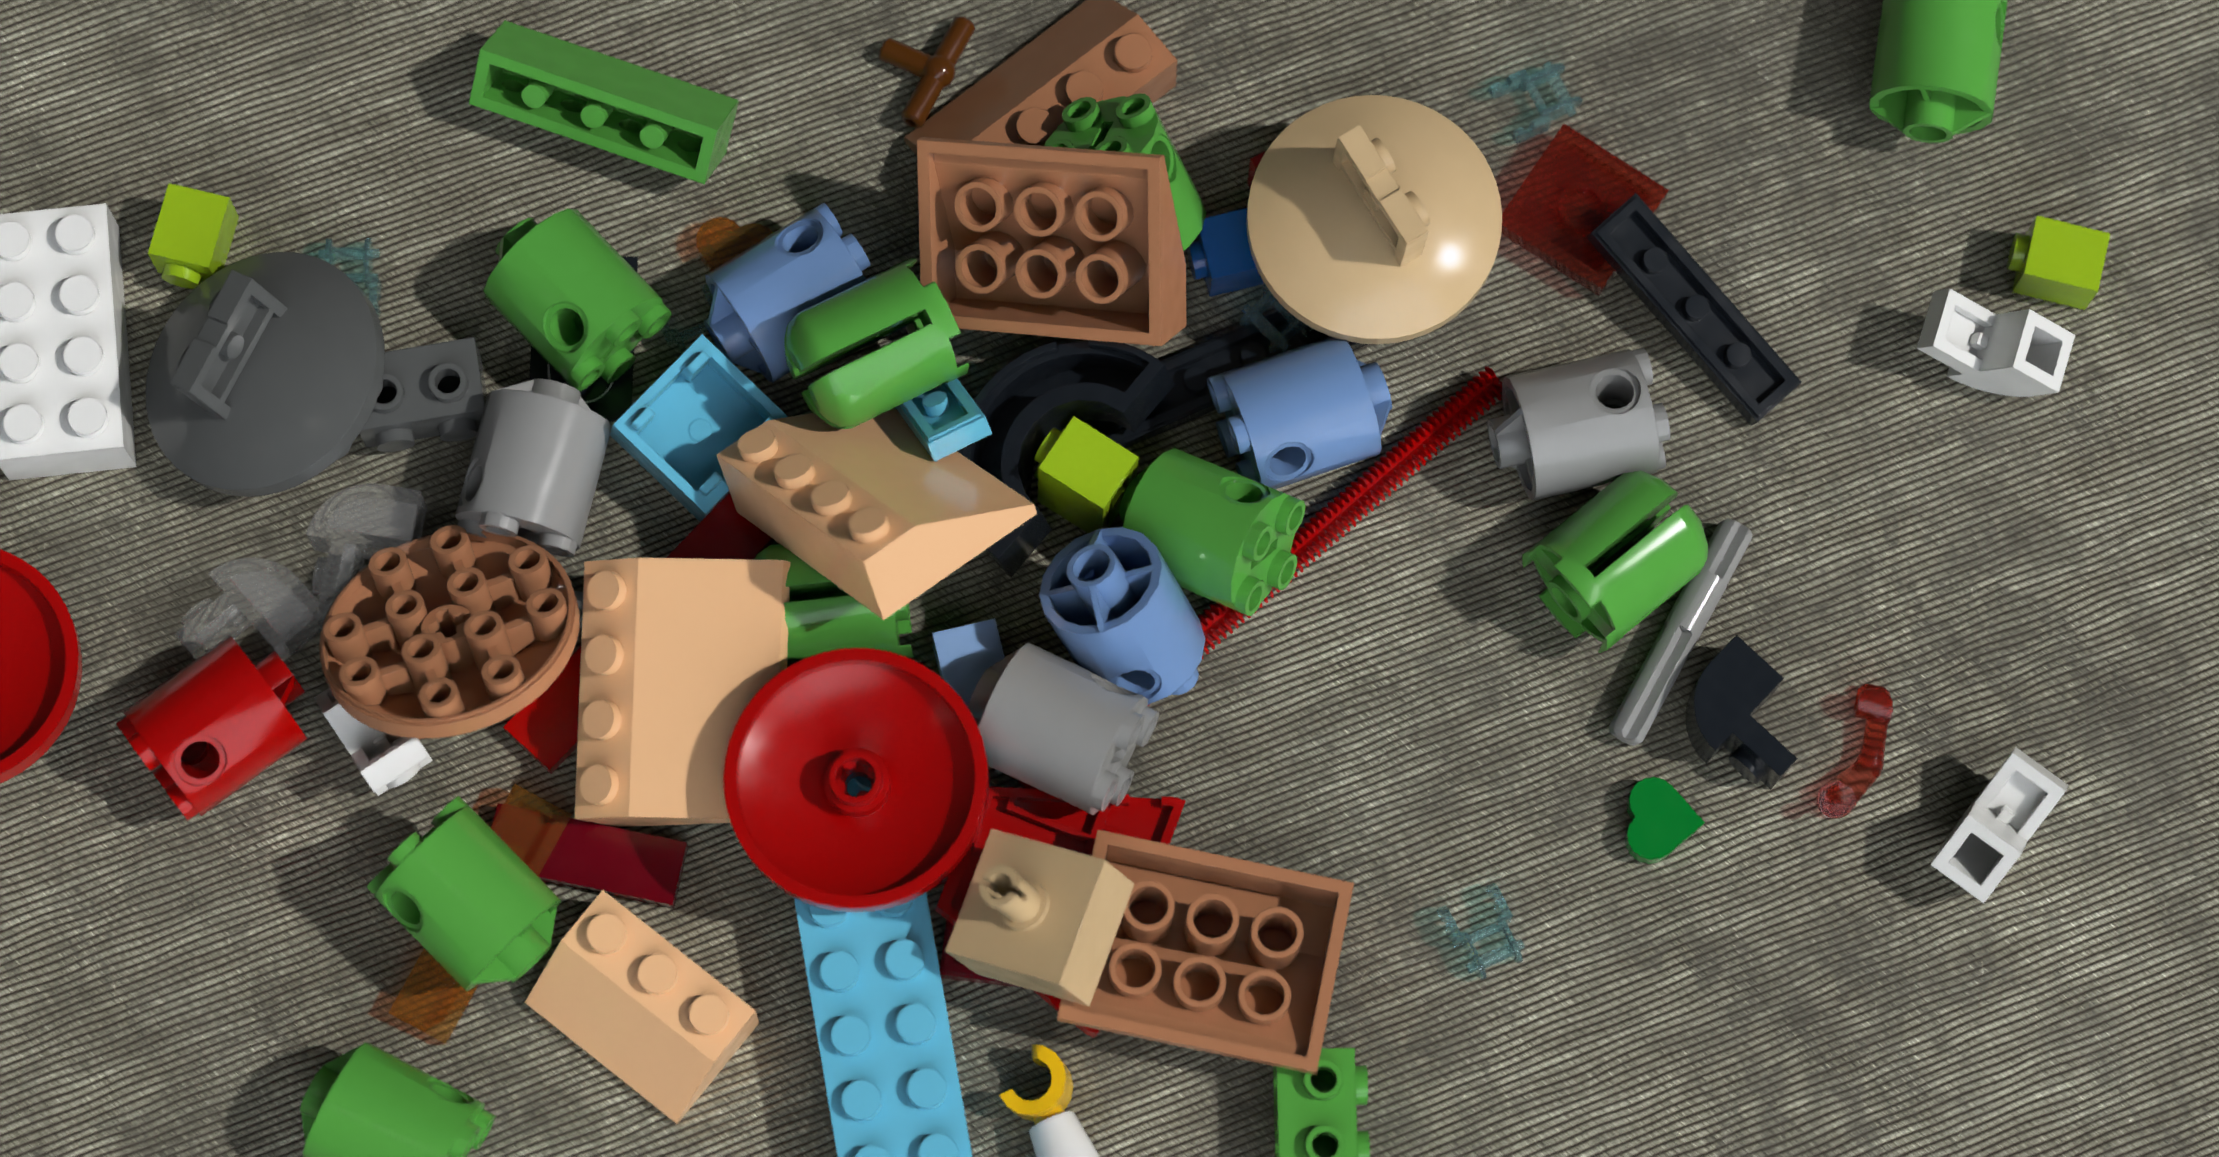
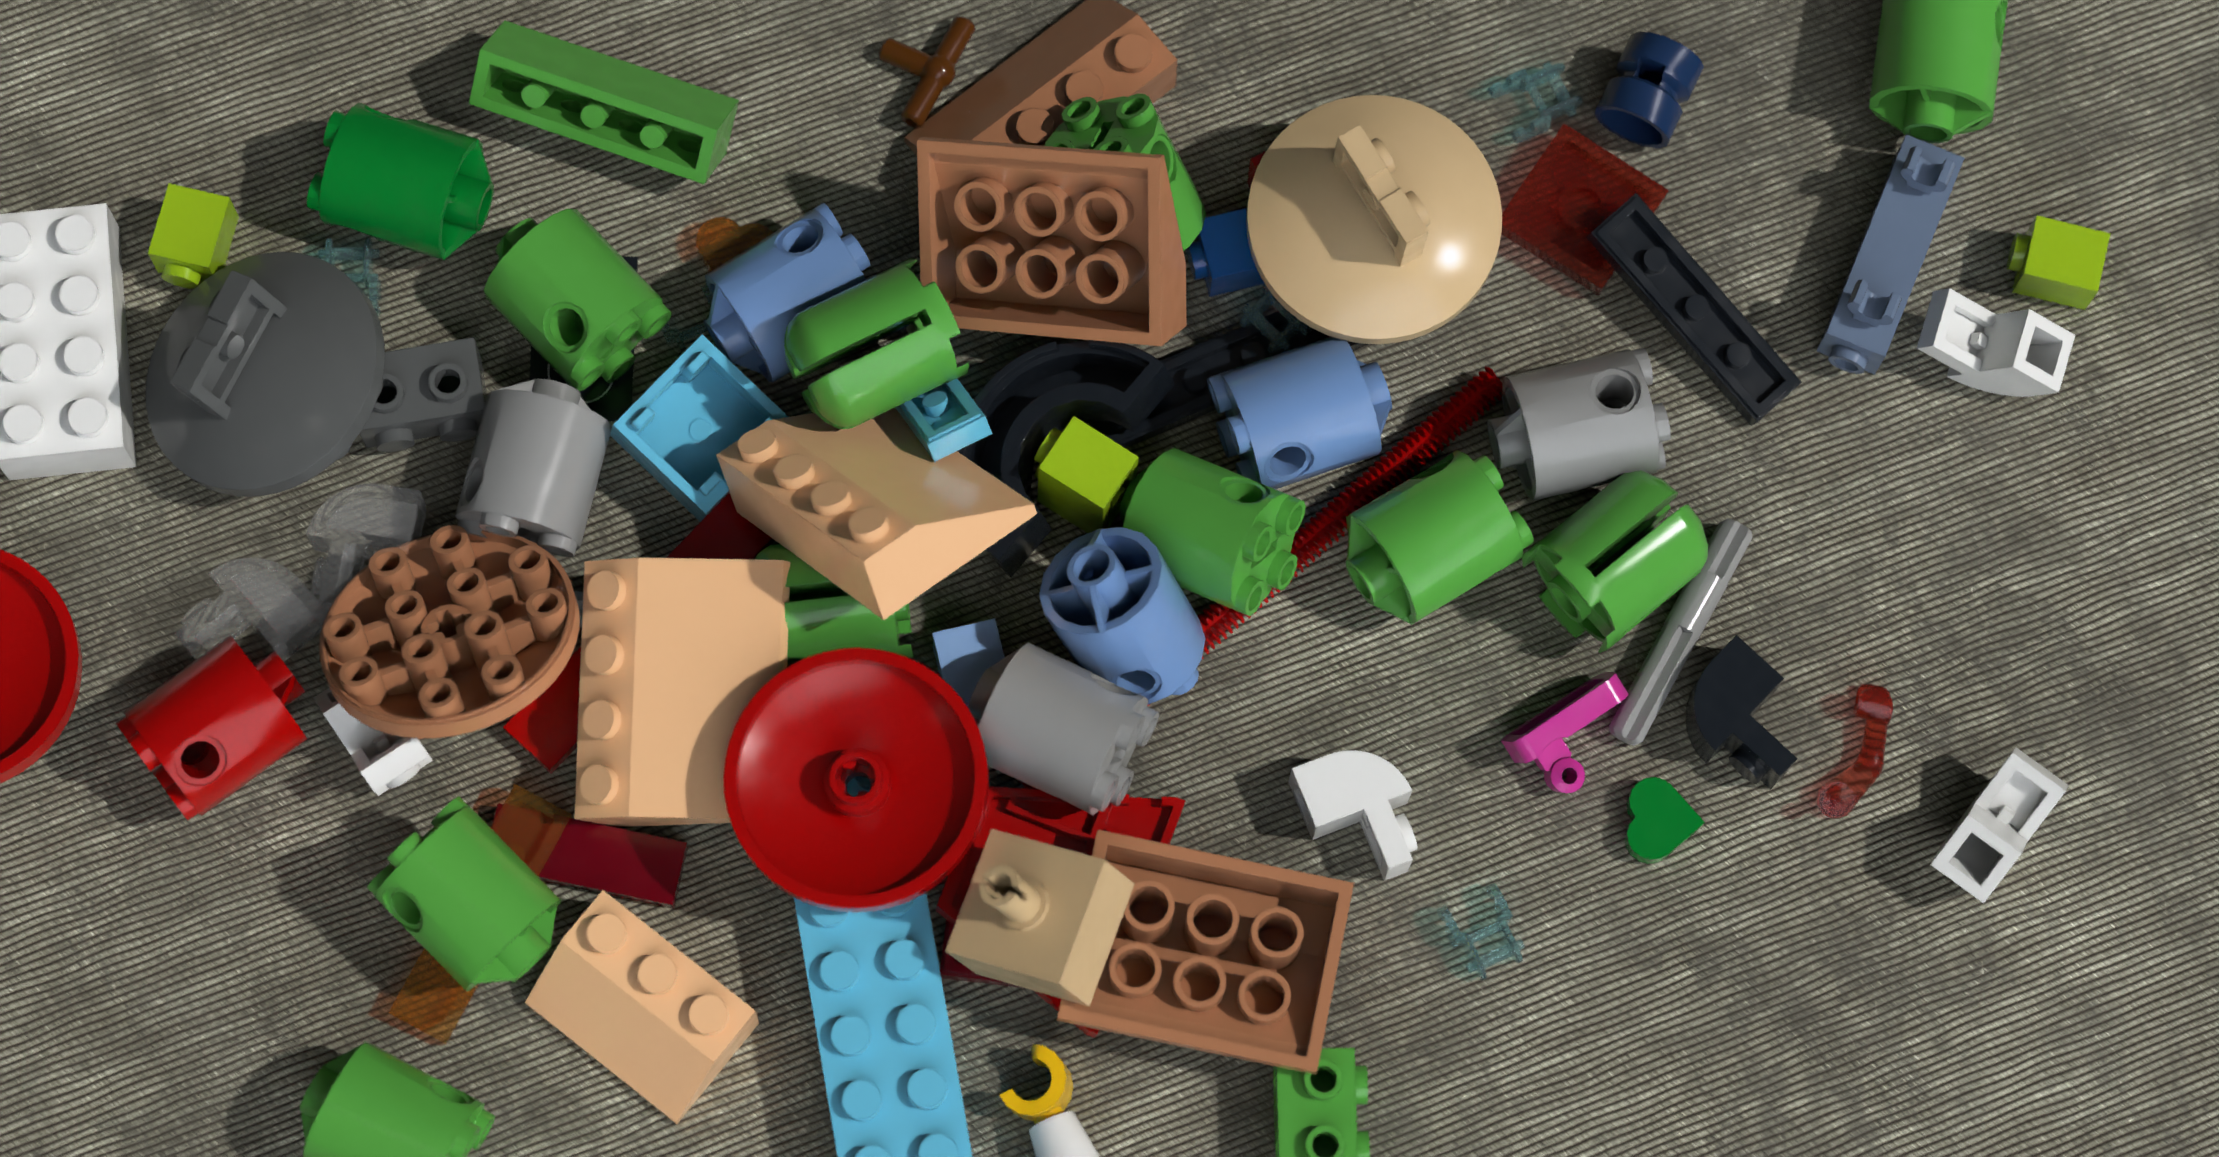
(402, 181): none -> green cylinder
(1355, 789): none -> white brick
(1434, 537): none -> bright green cylinder
(1542, 735): none -> dark pink piece
(1651, 85): none -> dark blue wheel
(1889, 256): none -> sand blue brick

